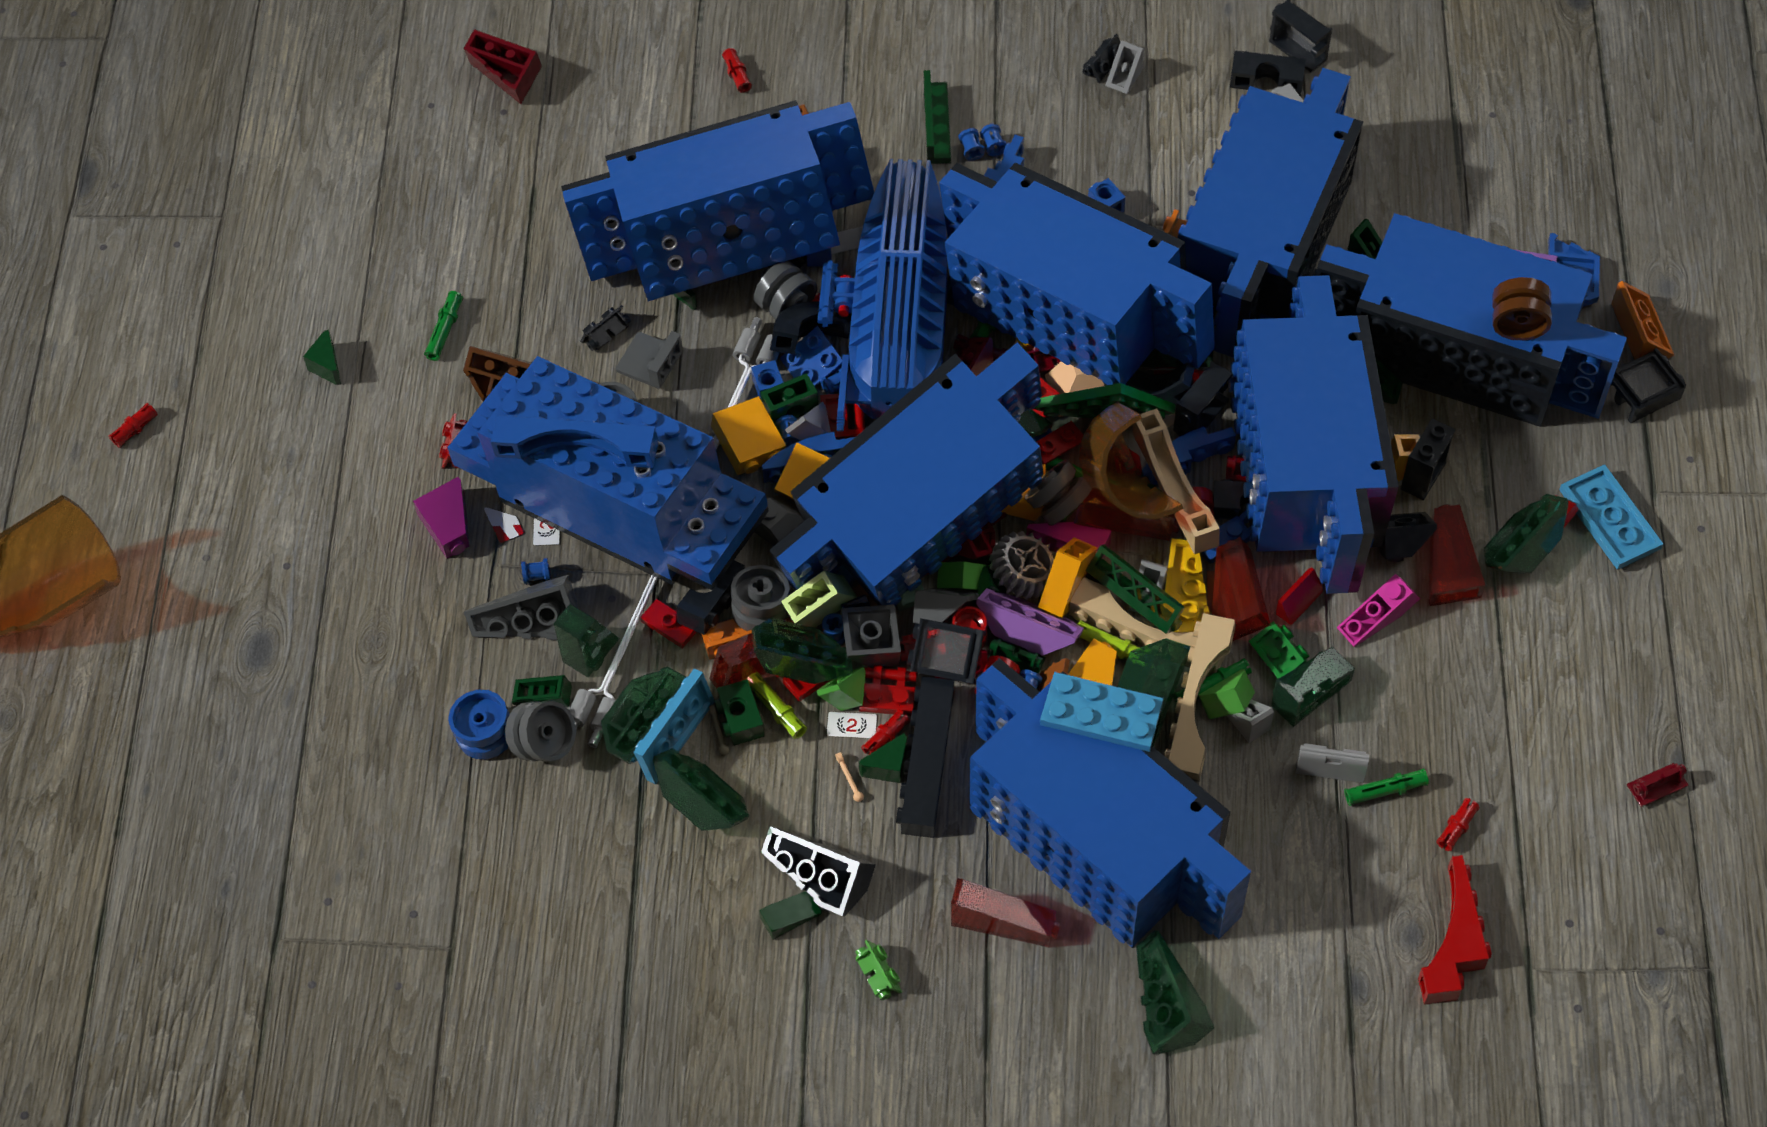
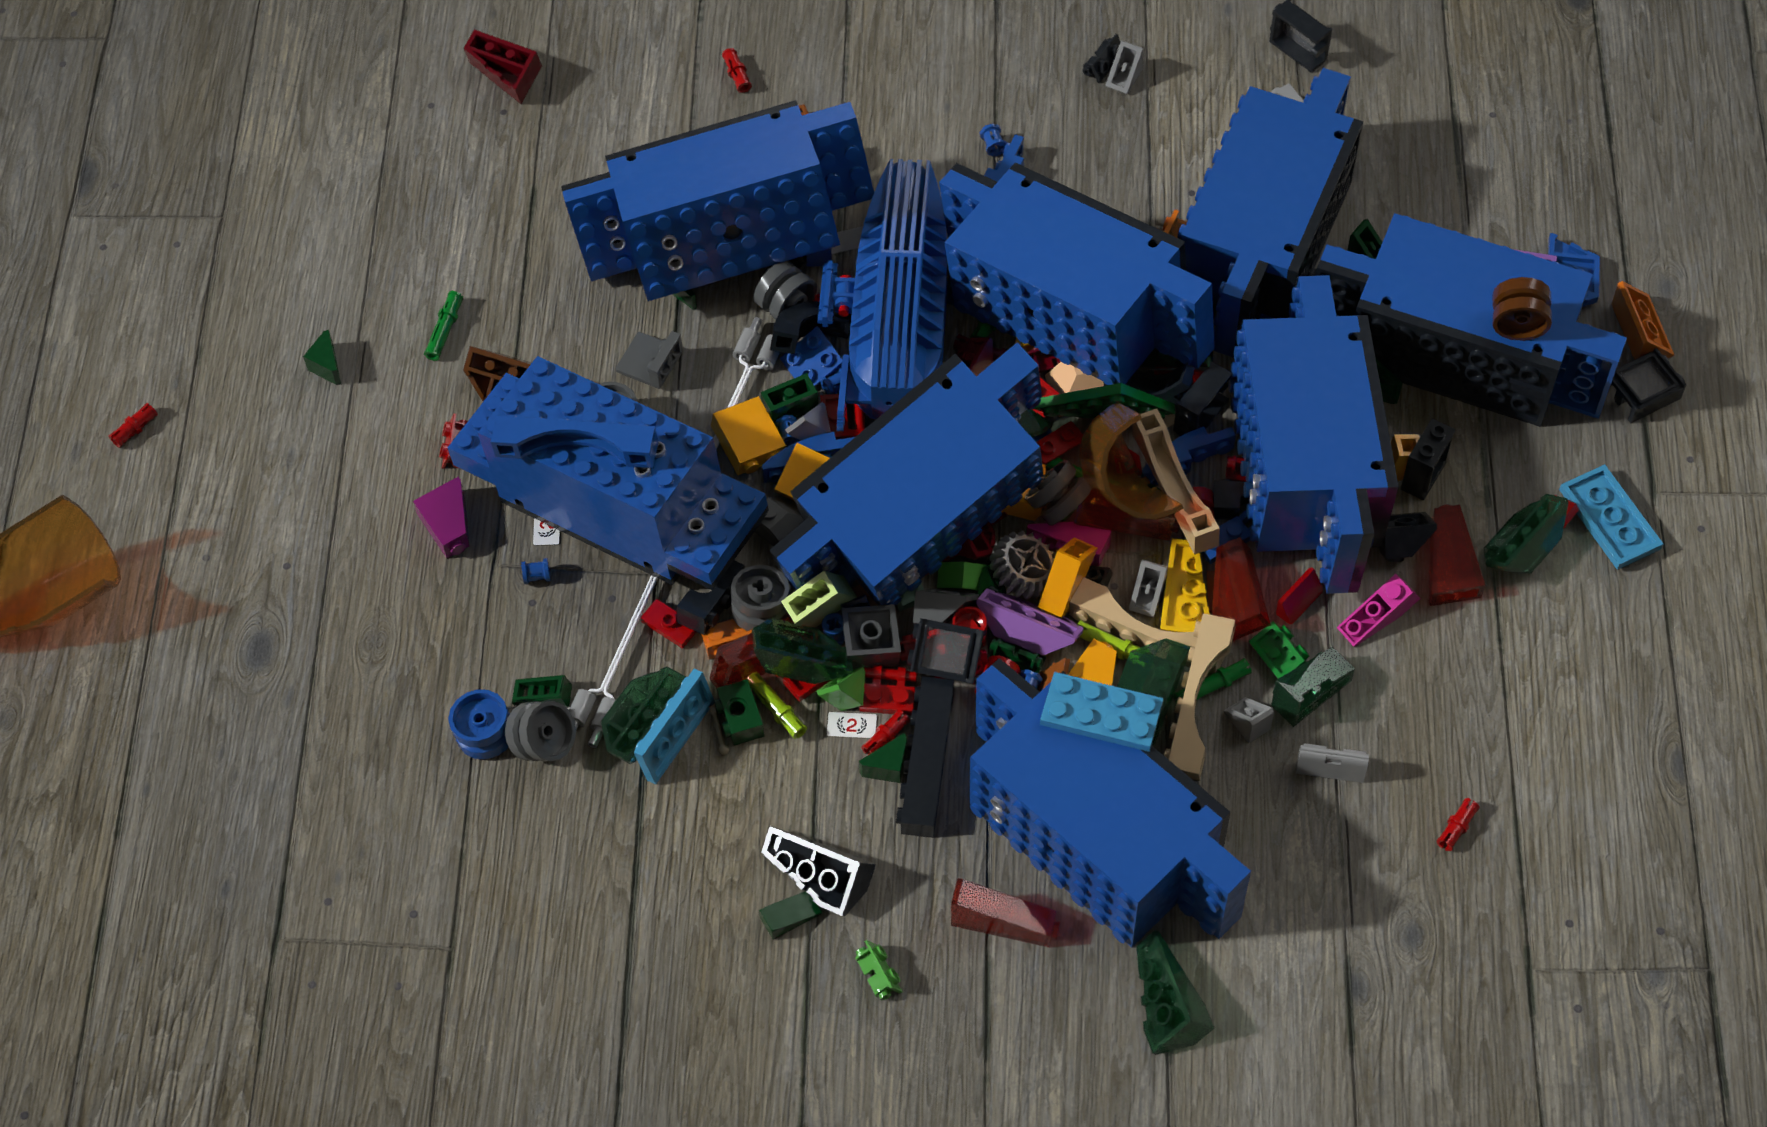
(504, 524): white sticker -> none
(524, 612): dark grey wedge -> none
(582, 640): clear green wedge -> none
(612, 321): black hinge -> none
(698, 792): clear green wedge -> none
(765, 374): blue brick -> none
(858, 796): light nougat hinge -> none
(936, 120): dark green fence -> none
(971, 144): blue bush -> none
(1108, 194): blue brick -> none
(1131, 591): dark green fence -> none
(1228, 696): bright green slope -> none
(1251, 66): black arch -> none
(1395, 784): green pin -> none
(1463, 944): red arch -> none
(1658, 784): dark red hinge -> none

